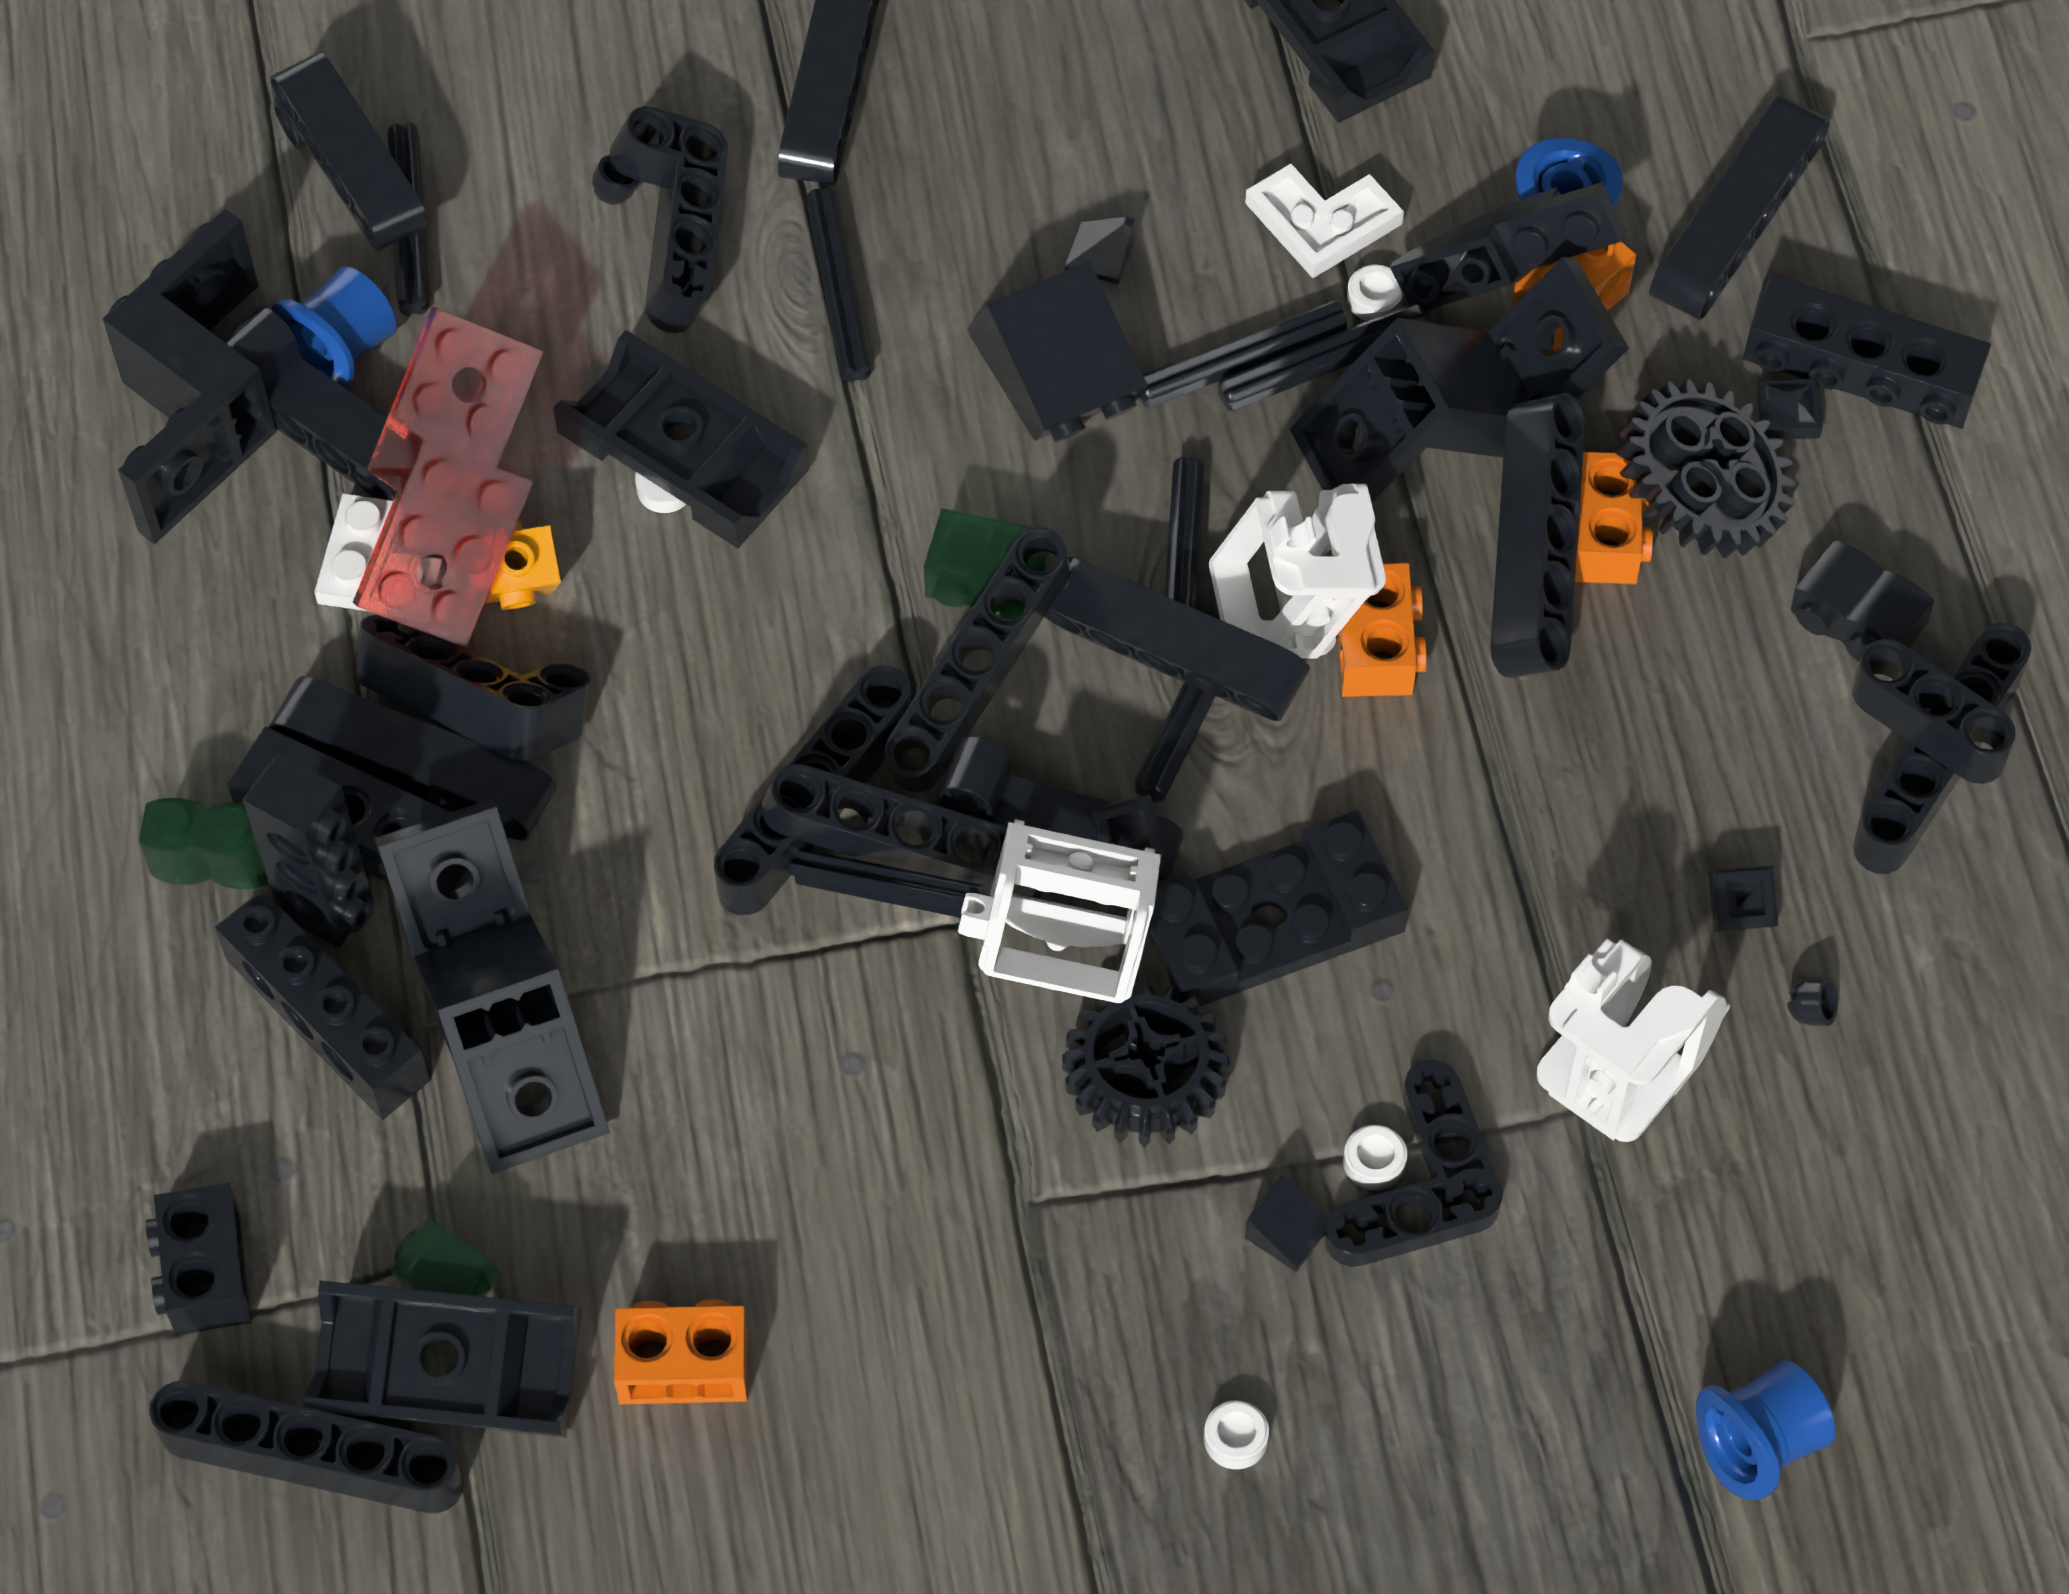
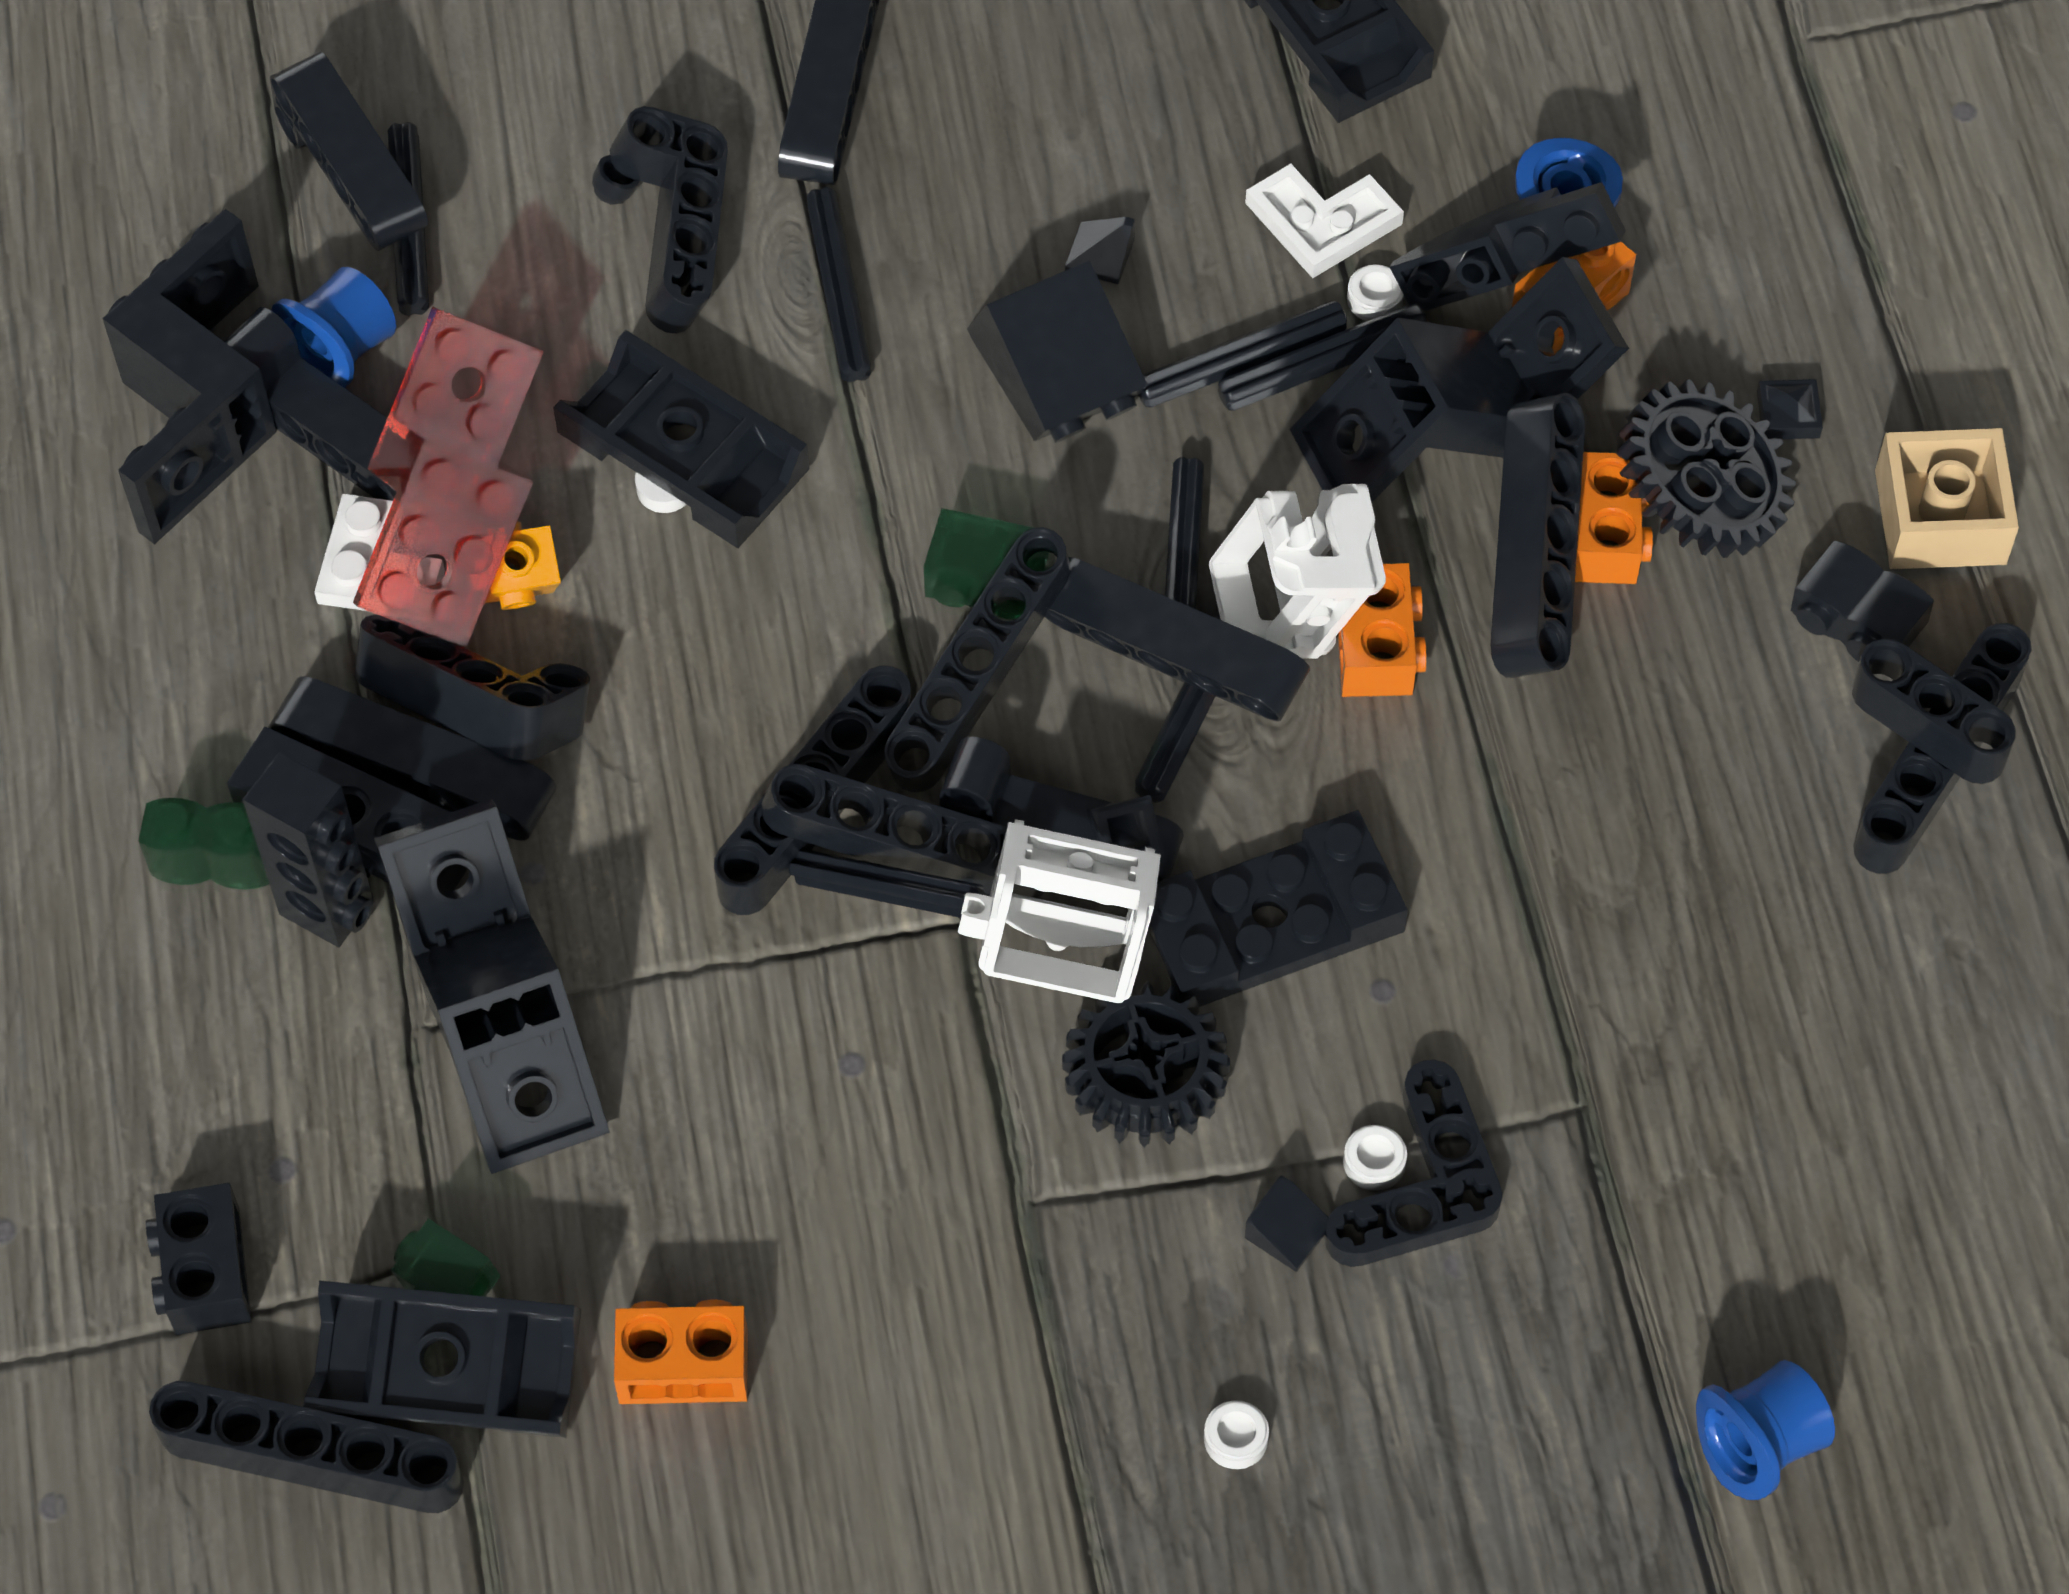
(322, 1004): black brick -> none
(1620, 1073): white animal -> none
(1739, 207): black beam -> none
(1743, 898): black tile -> none
(1815, 1001): black hinge -> none
(1851, 329): black brick -> none
(1946, 498): none -> tan brick

